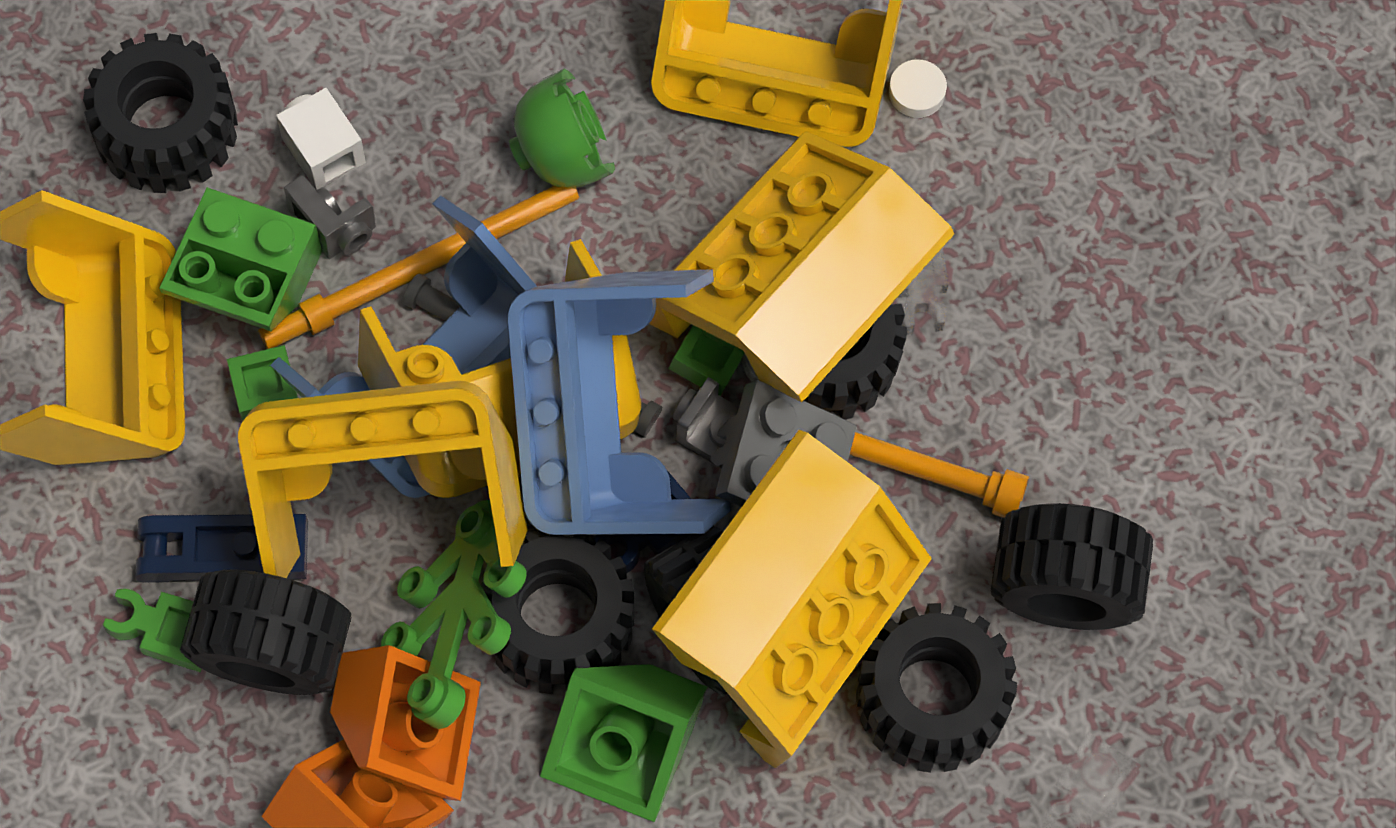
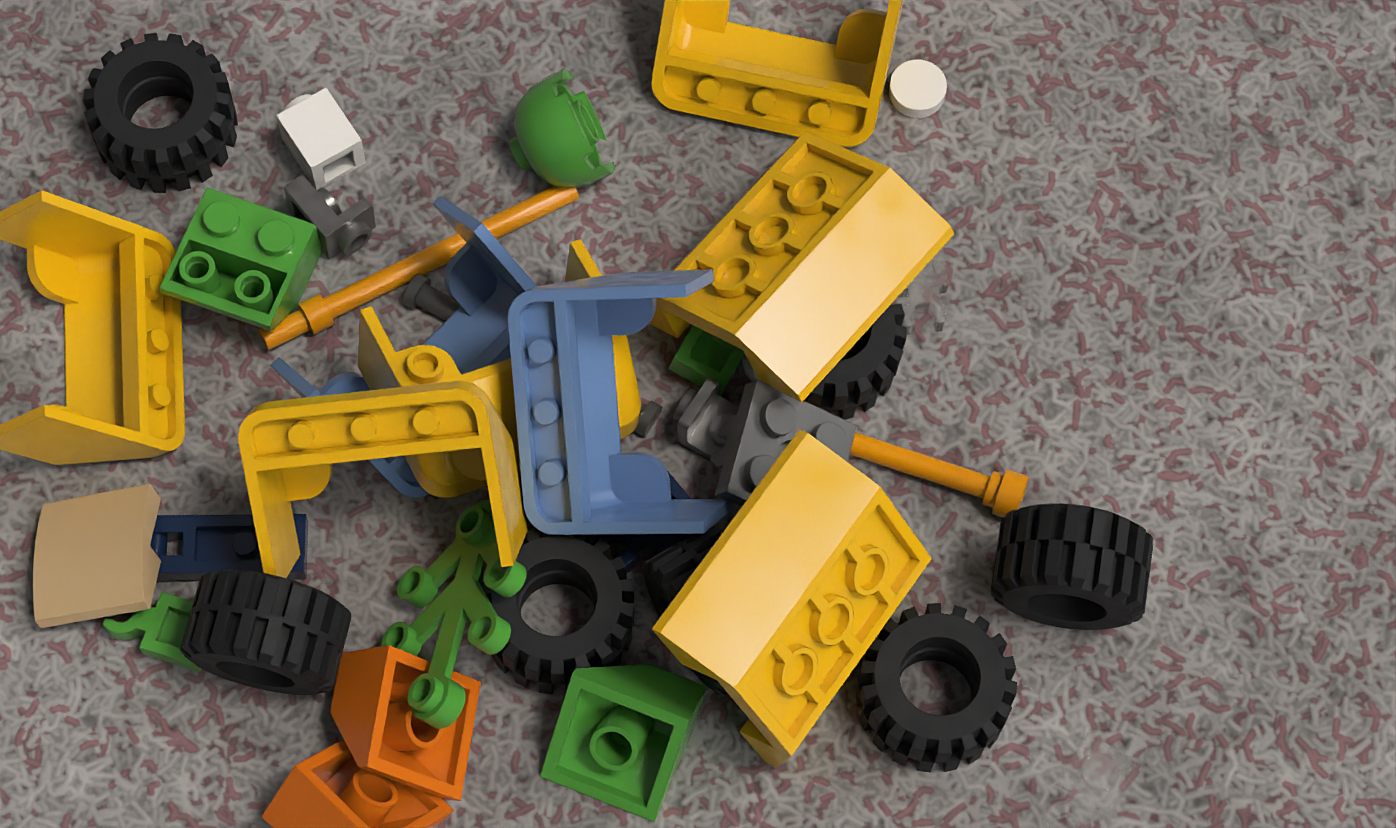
(95, 556): none -> tan slope
(257, 381): bright green plate -> none

